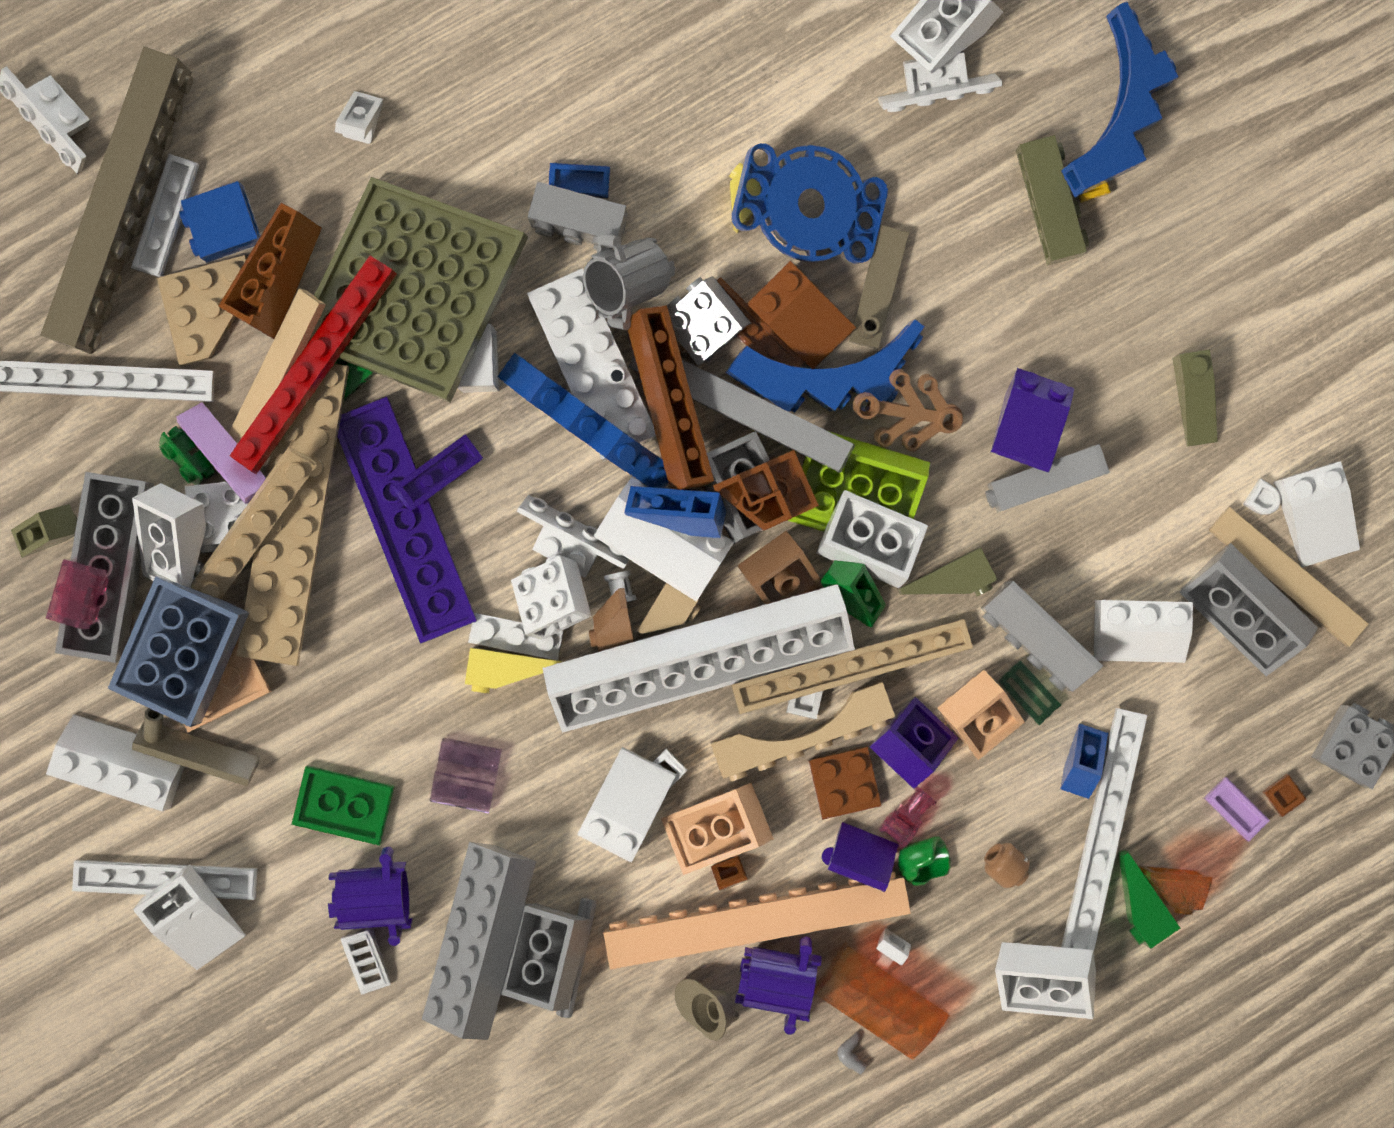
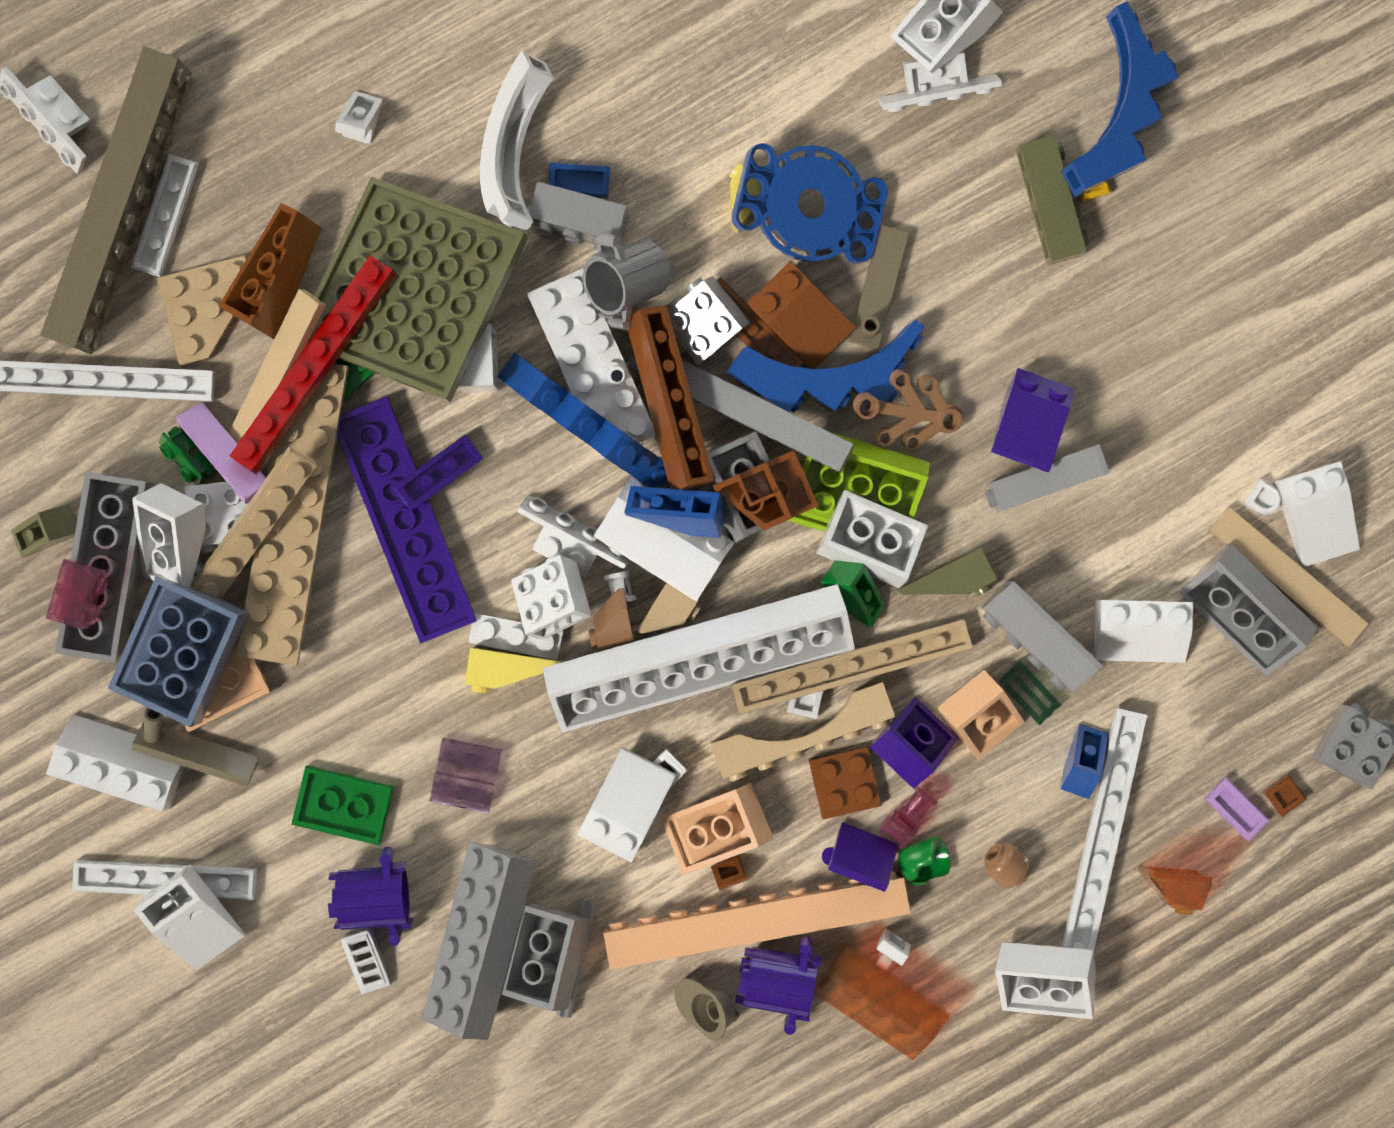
(220, 222): blue piece -> none
(505, 137): none -> white arch
(780, 570): medium nougat slope -> none
(848, 1058): light grey animal -> none
(1144, 907): green slope -> none
(1196, 396): olive slope -> none

